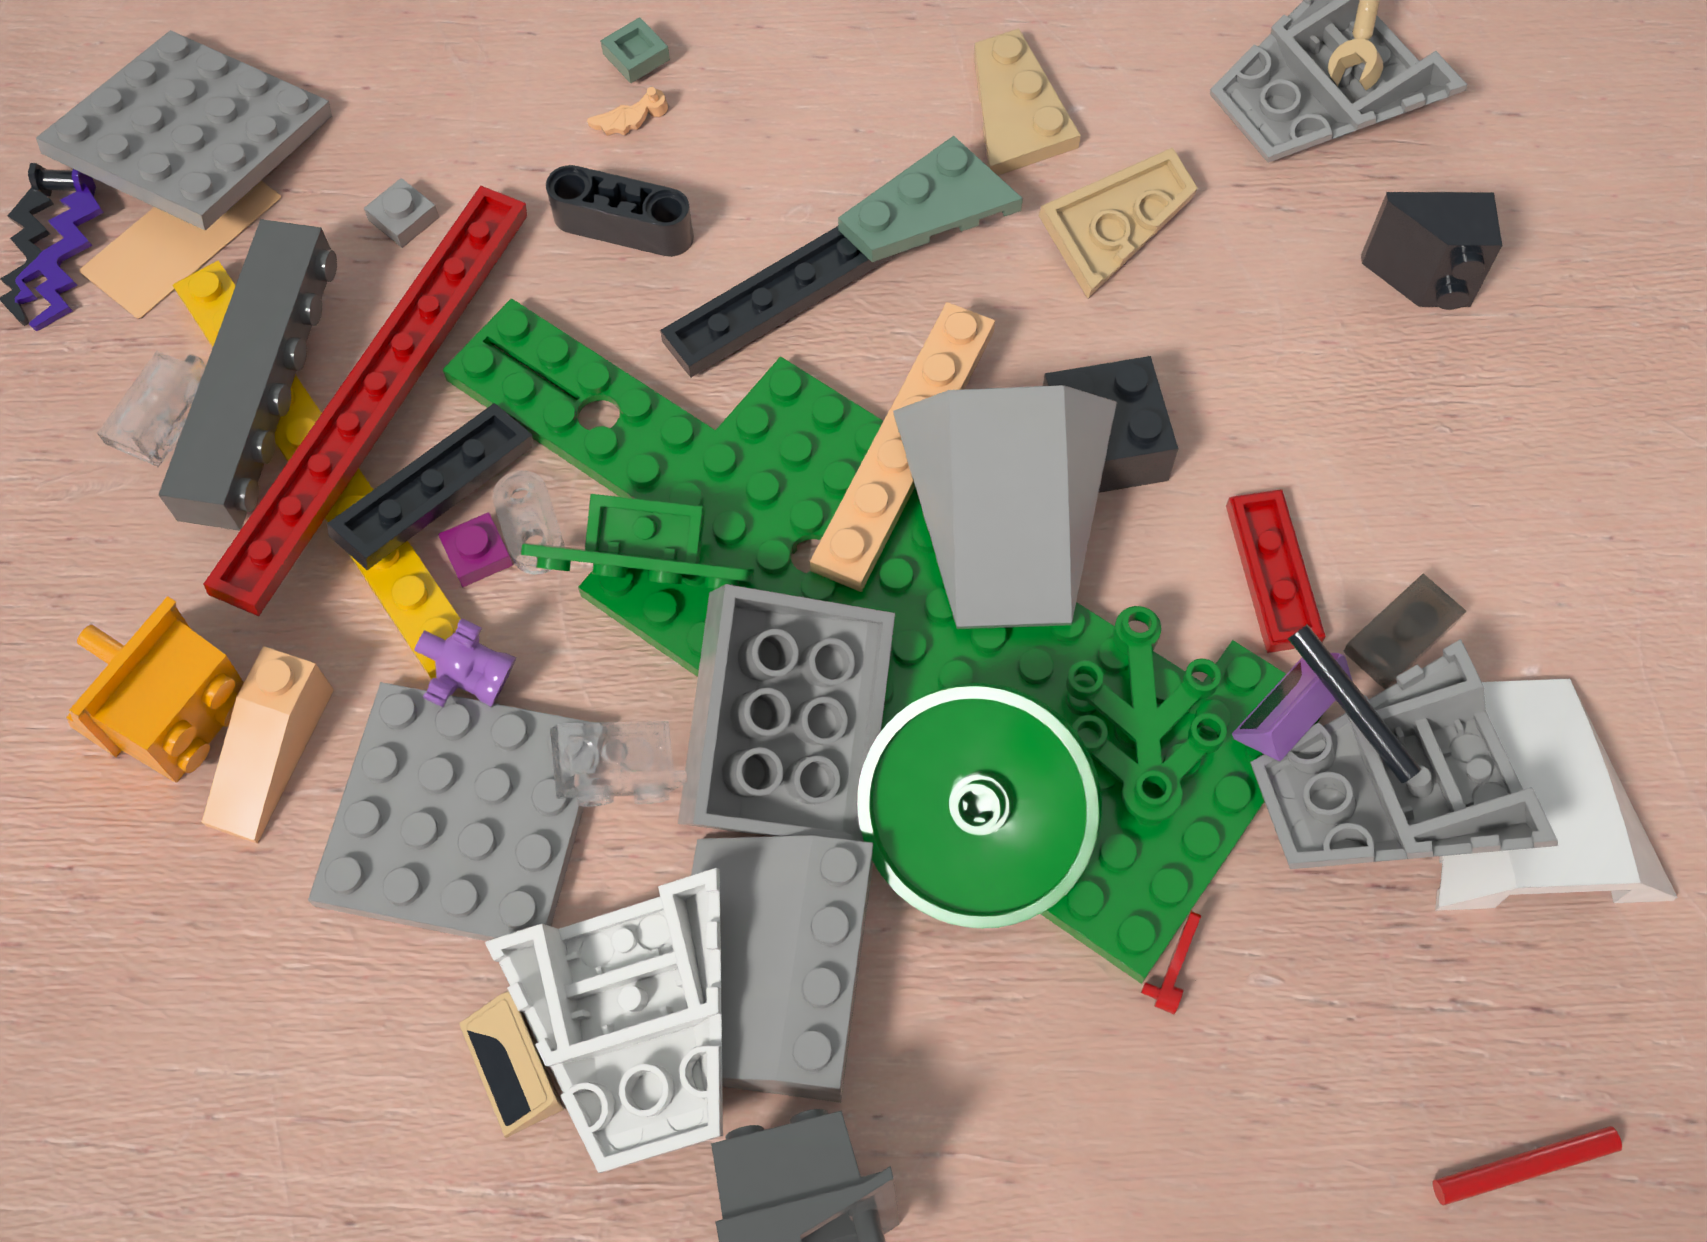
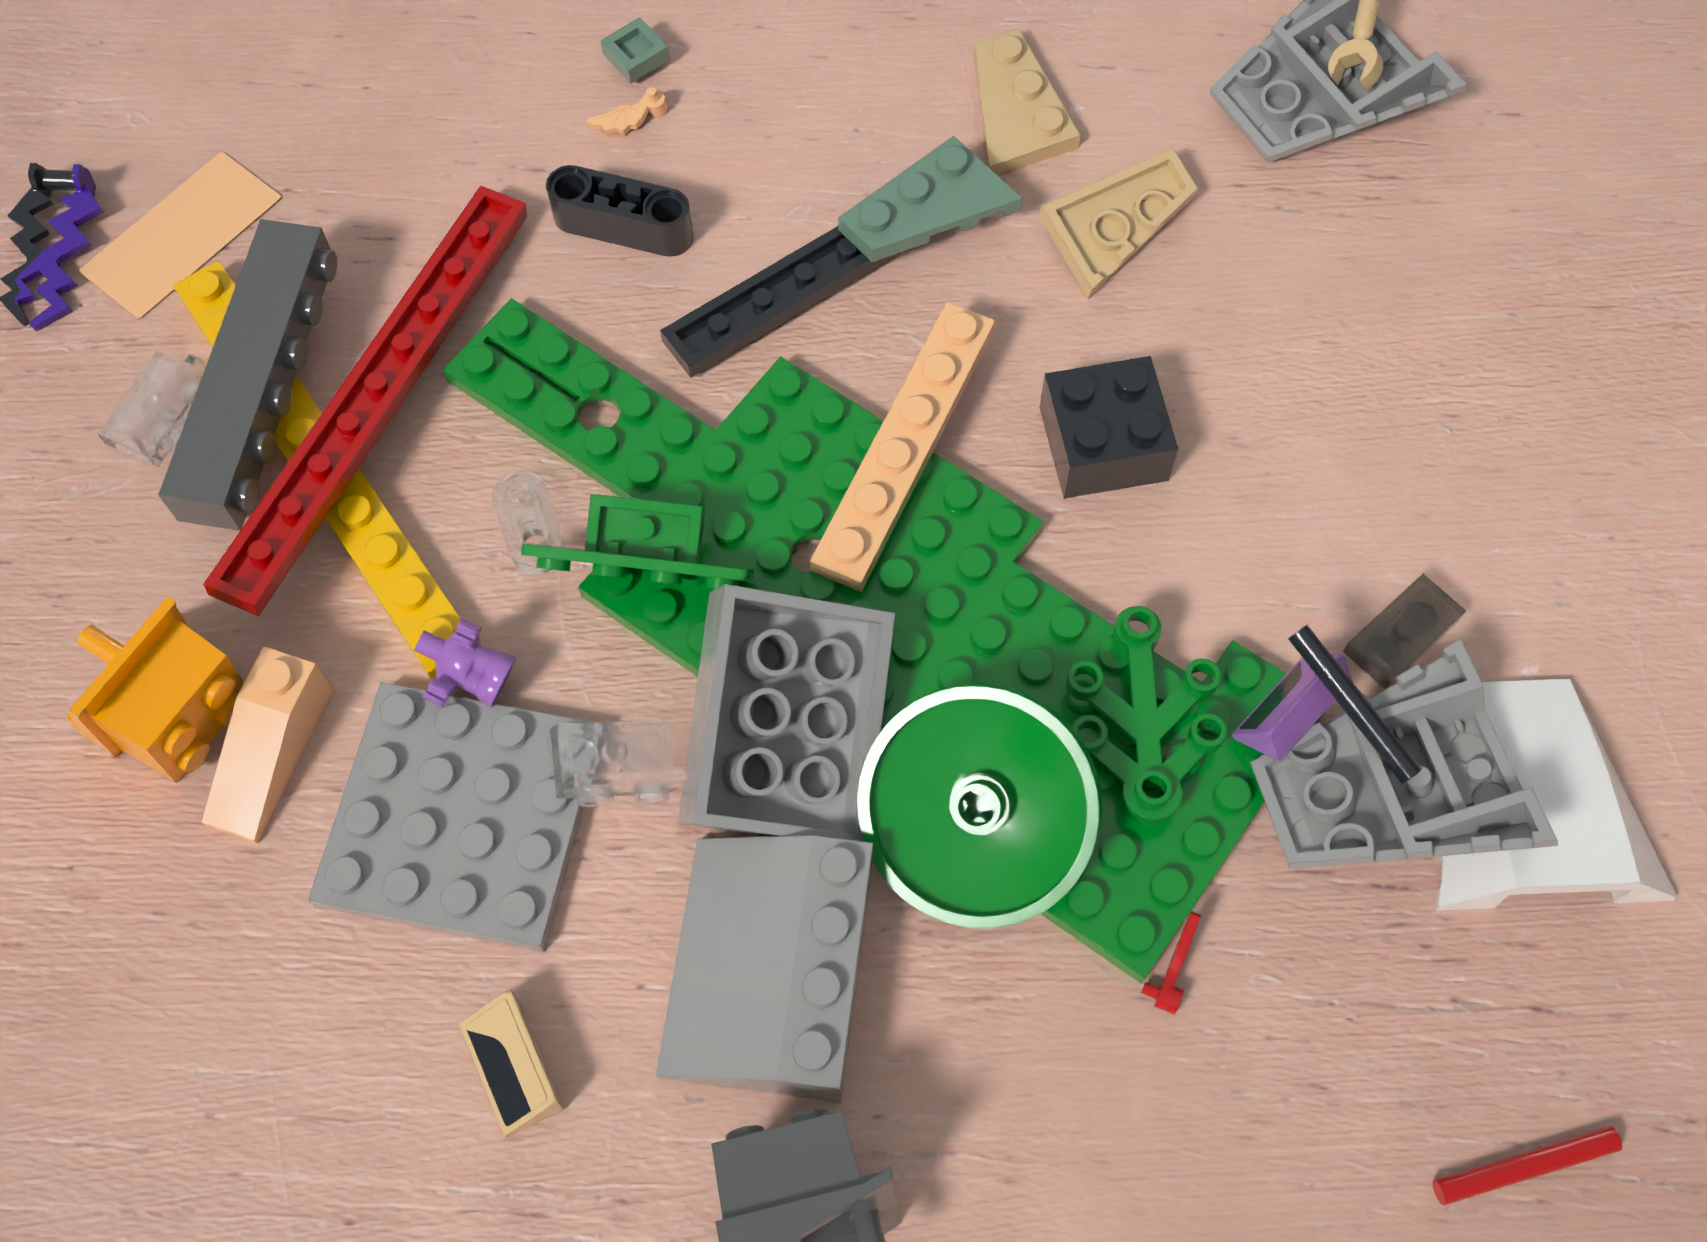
(185, 129): light grey plate -> none
(401, 212): light grey plate -> none
(429, 486): black plate -> none
(475, 549): magenta plate -> none
(629, 1019): white wedge -> none
(1008, 496): light grey wedge -> none
(1273, 568): red tile -> none
(1434, 245): black slope -> none

